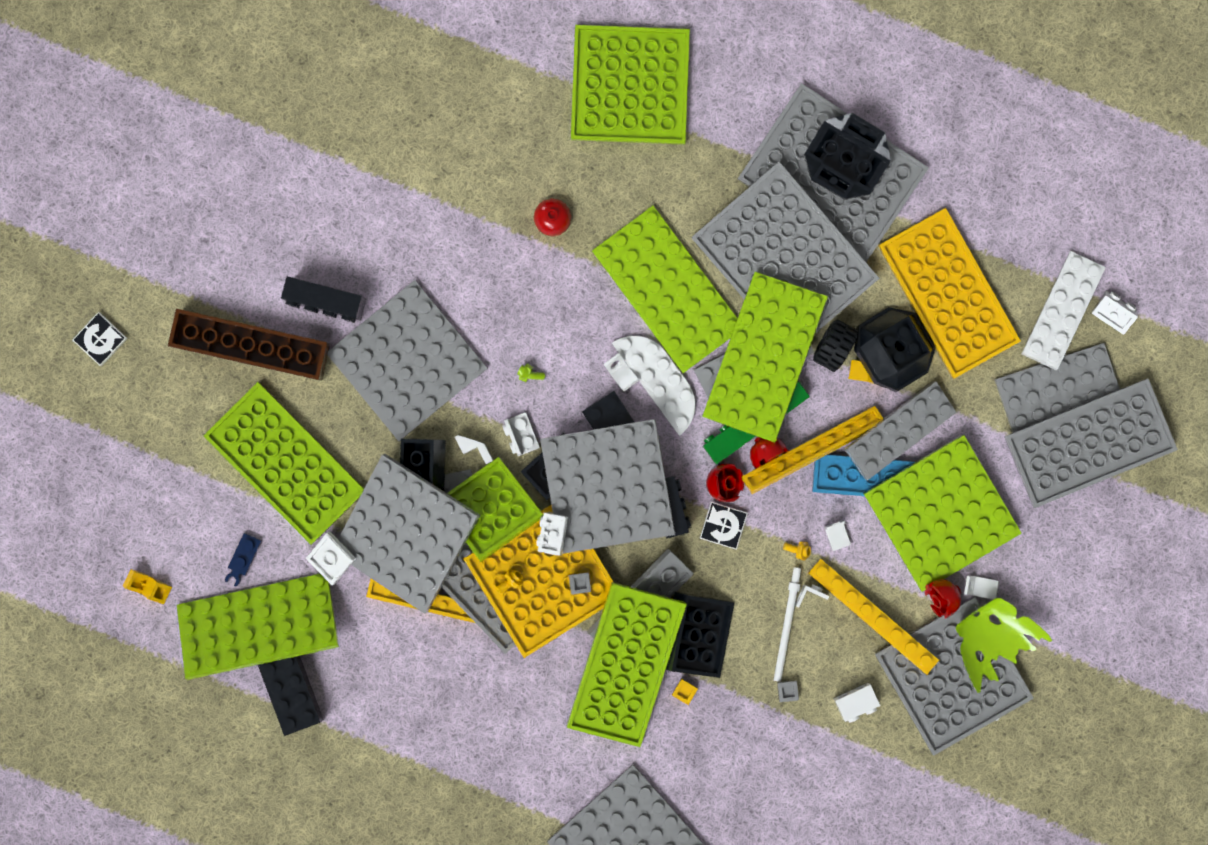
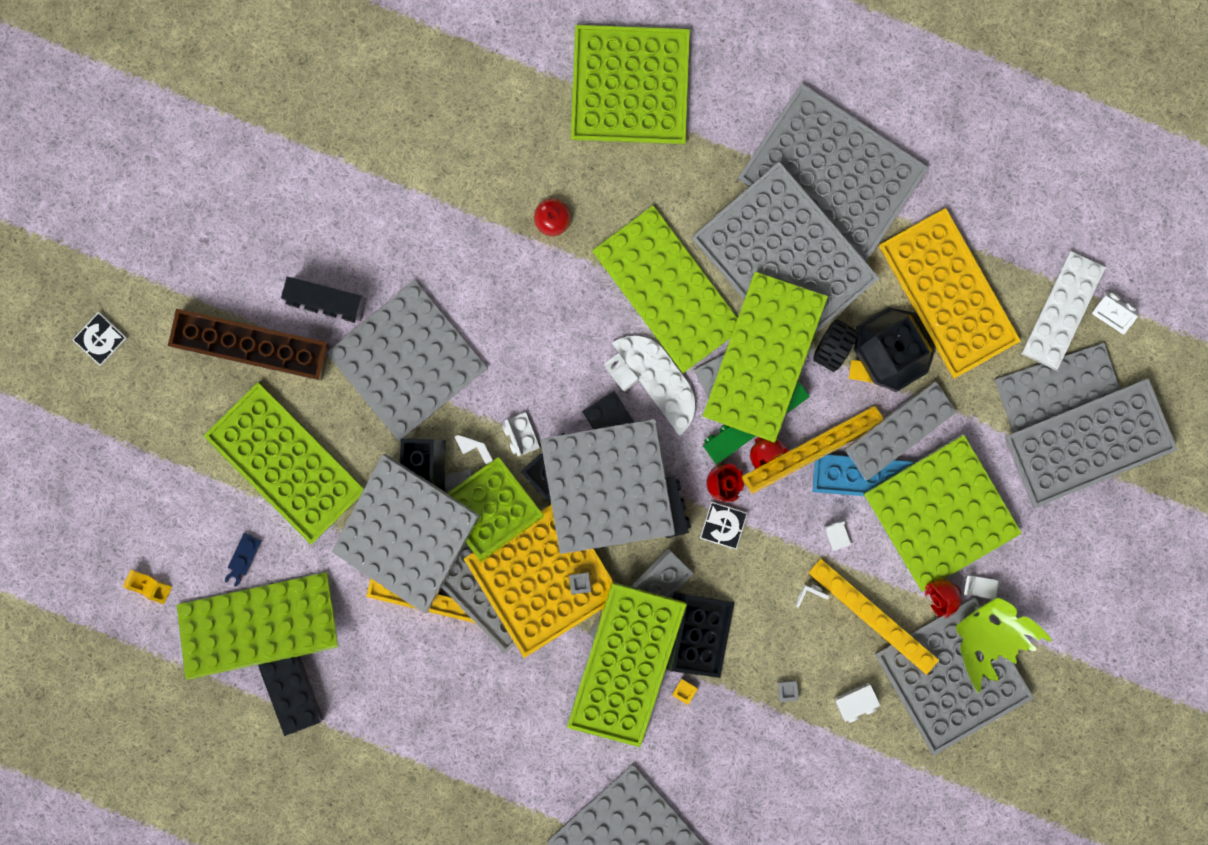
(331, 558): white tile -> none
(513, 578): yellow plate -> none
(525, 373): lime plate -> none
(552, 533): white bracket -> none
(794, 587): white bar -> none
(802, 551): yellow plate -> none
(849, 136): black piece -> none

